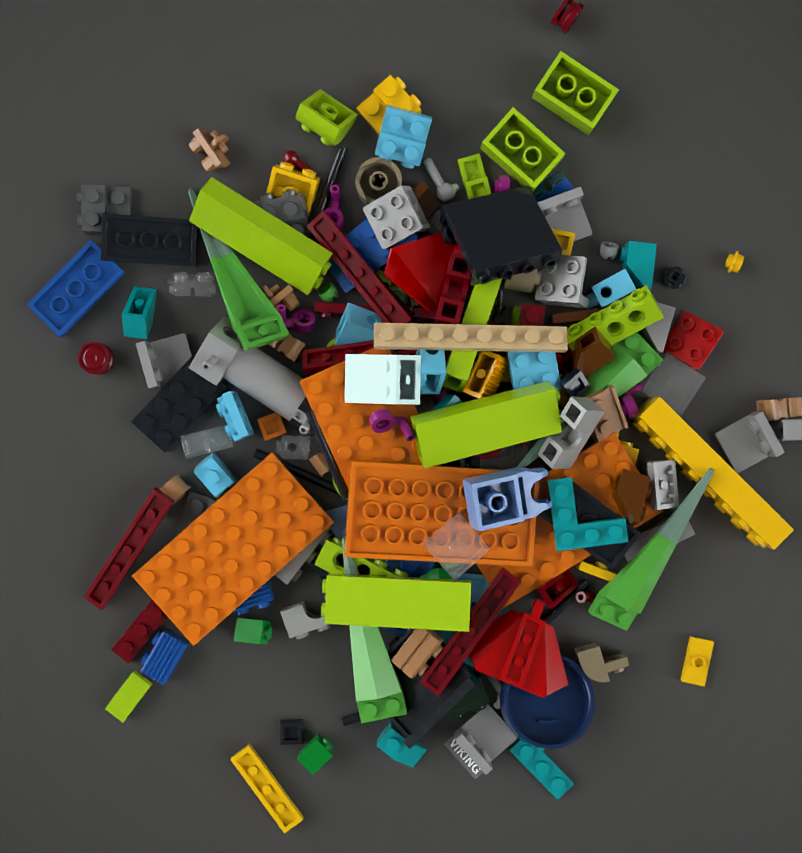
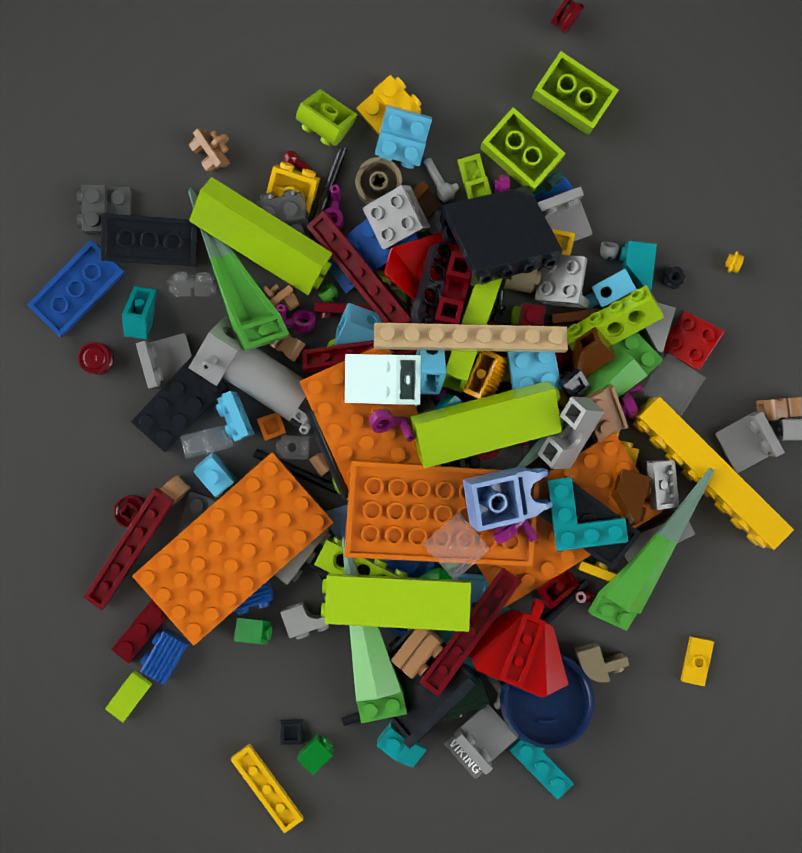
(126, 509): none -> dark red wheel
(427, 283): none -> black beam
(508, 531): none -> magenta plate

